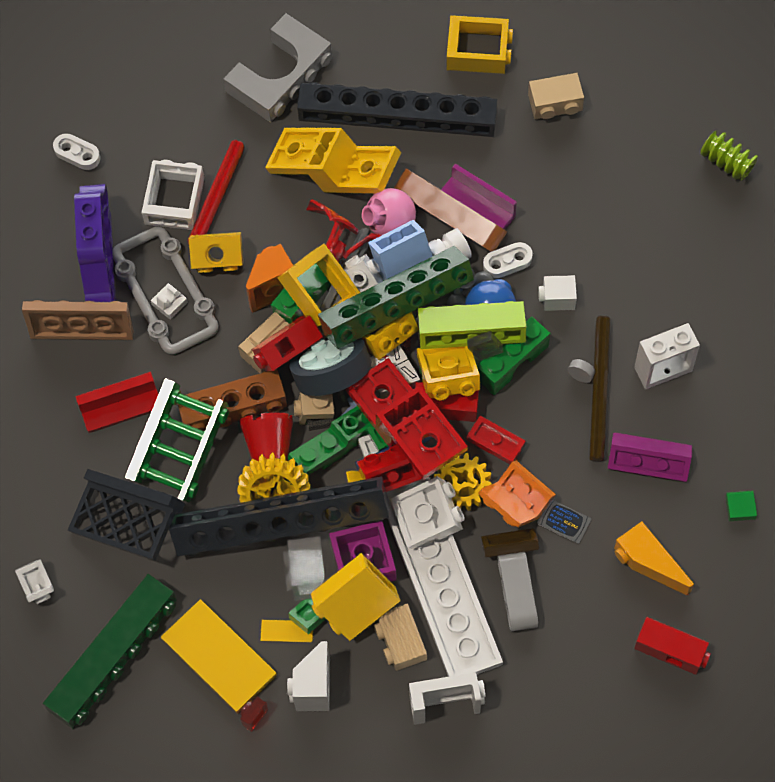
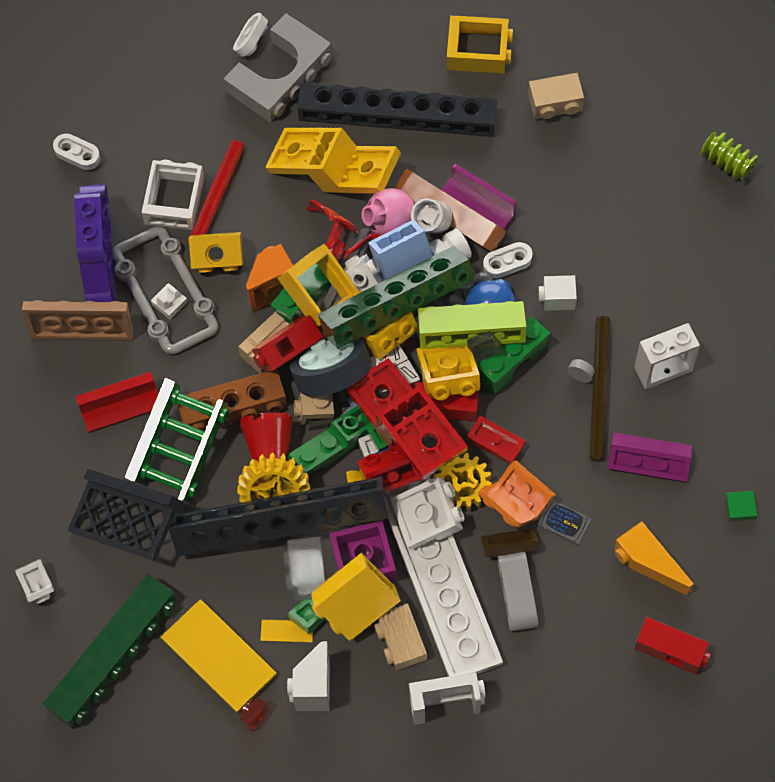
(250, 34): none -> white plate
(432, 215): none -> white wheel

